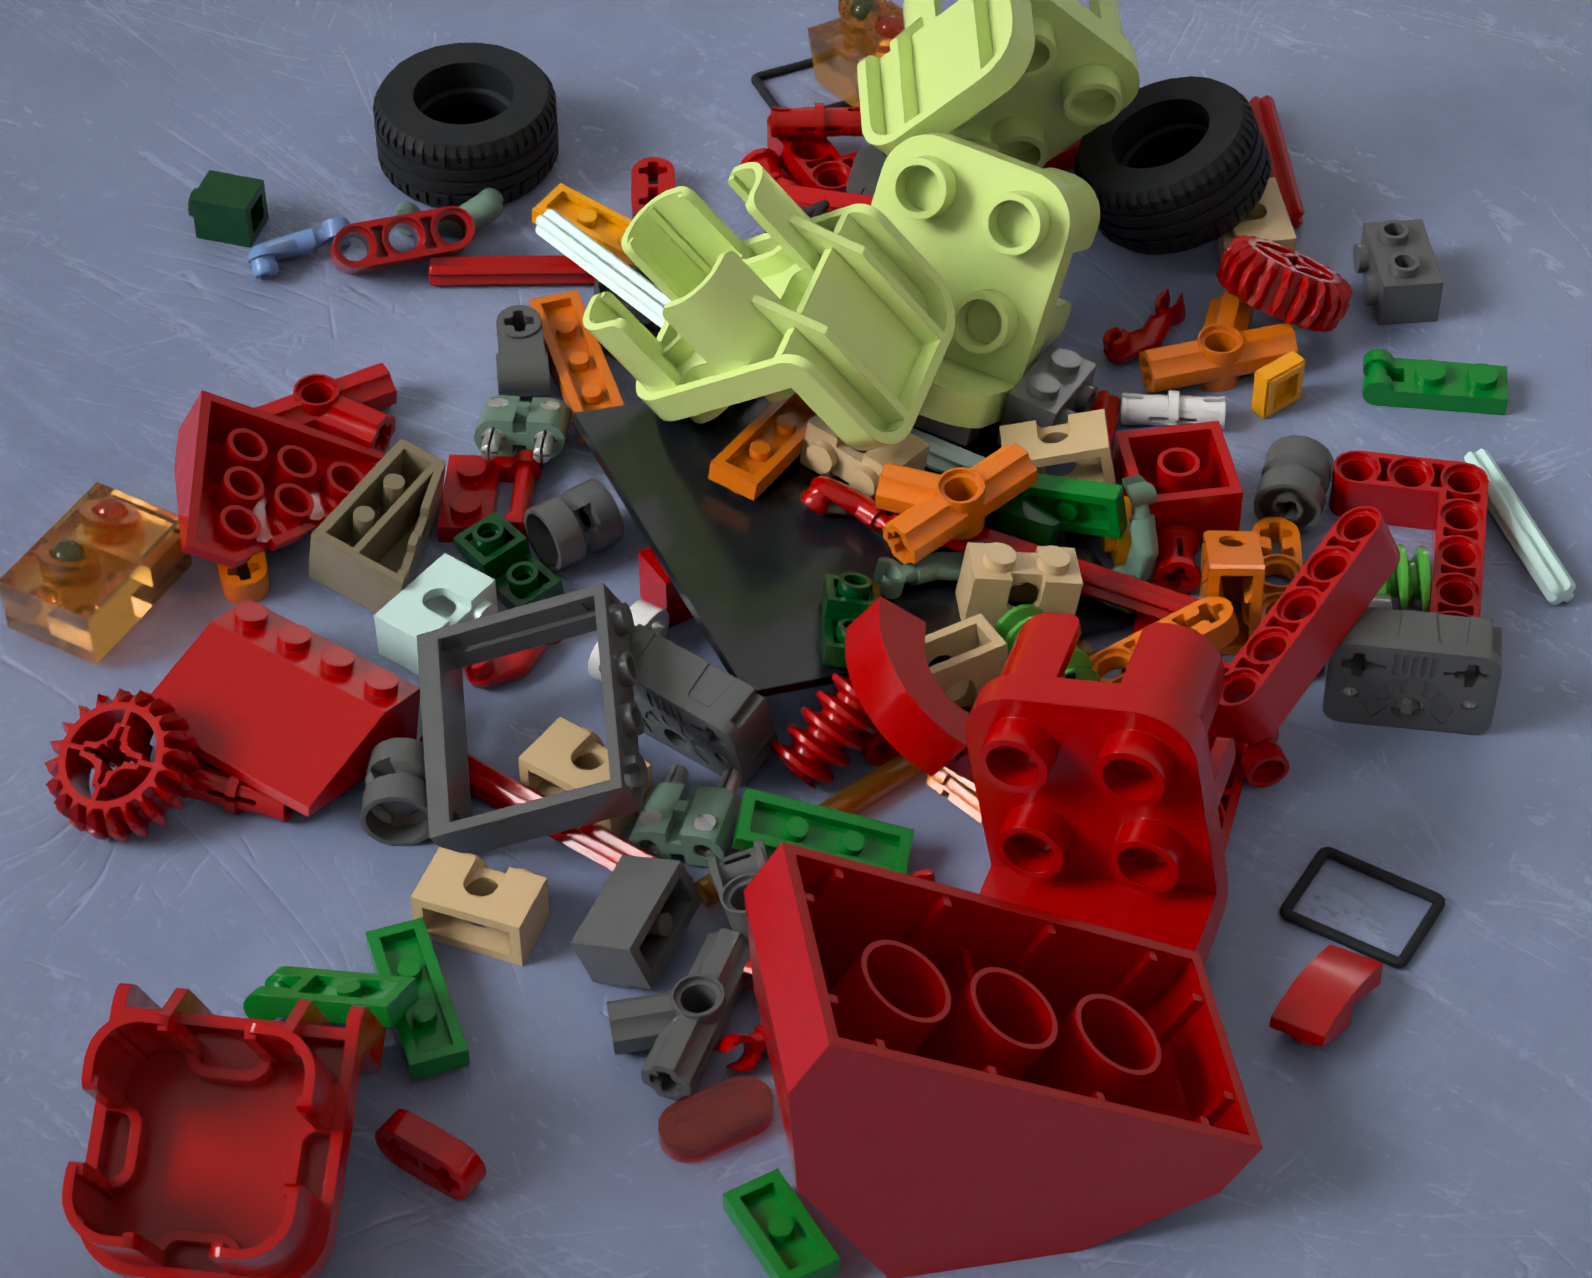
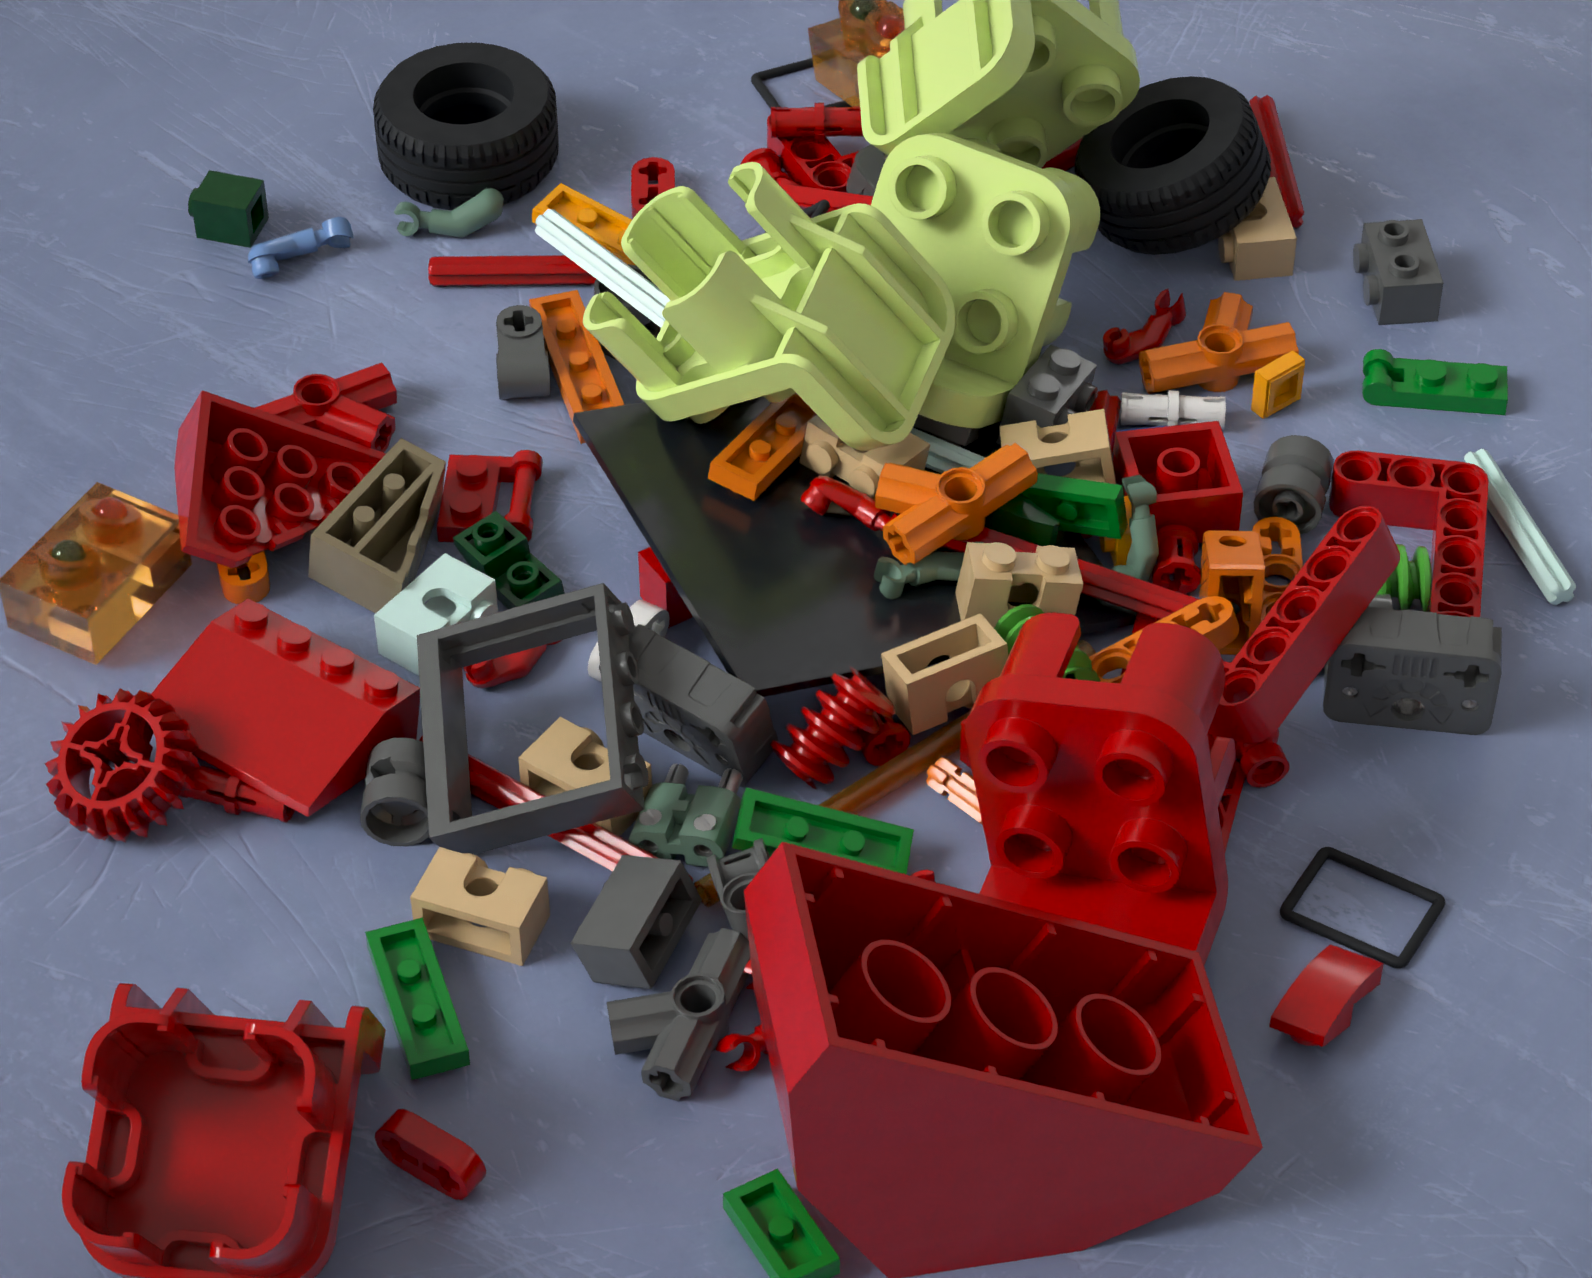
(333, 994): green plate -> none
(420, 224): red beam -> none
(513, 424): sand green piece -> none
(568, 527): dark grey wheel -> none
(715, 1119): clear red tile -> none
(842, 602): dark green slope -> none
(900, 693): red arch -> none
(1284, 283): red gear -> none

